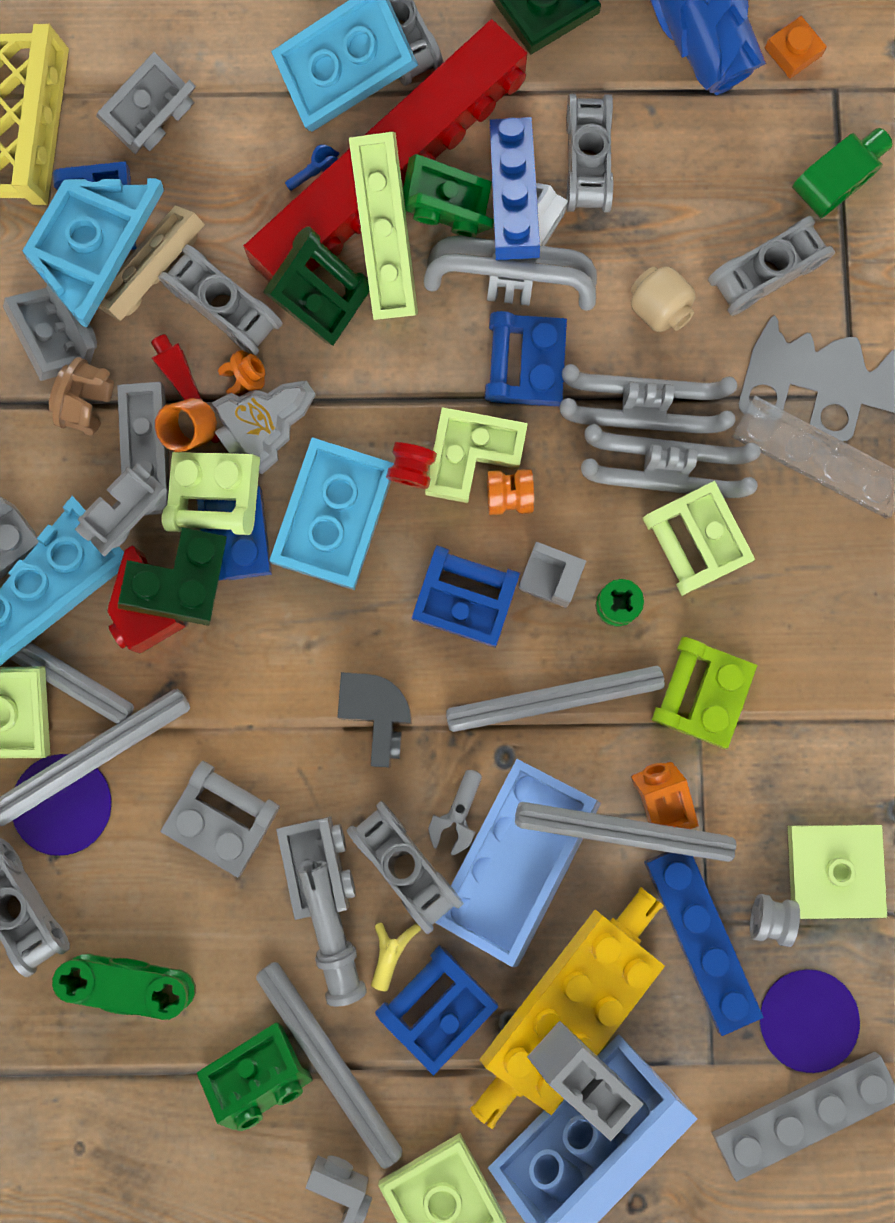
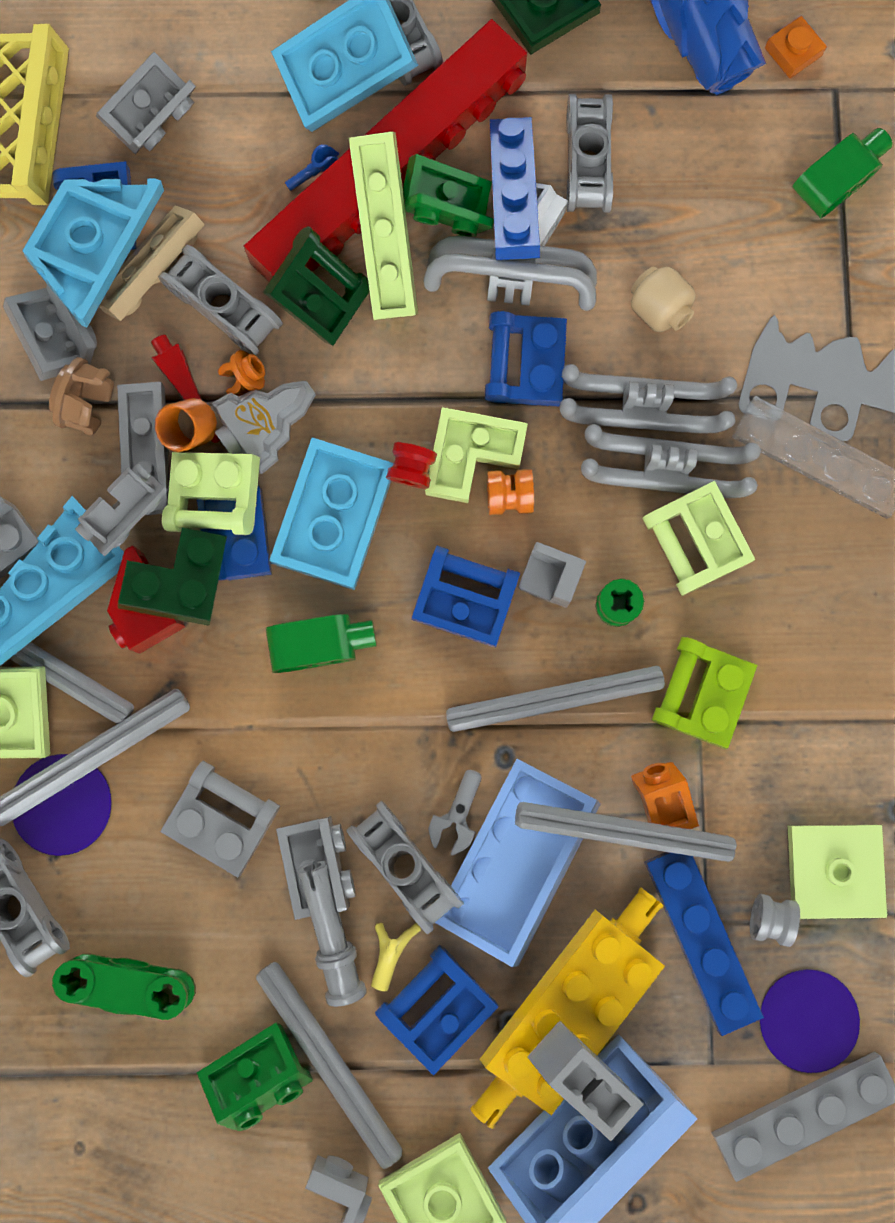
(317, 642): none -> green piece
(377, 701): dark grey brick -> none
(750, 279): light grey piece -> none

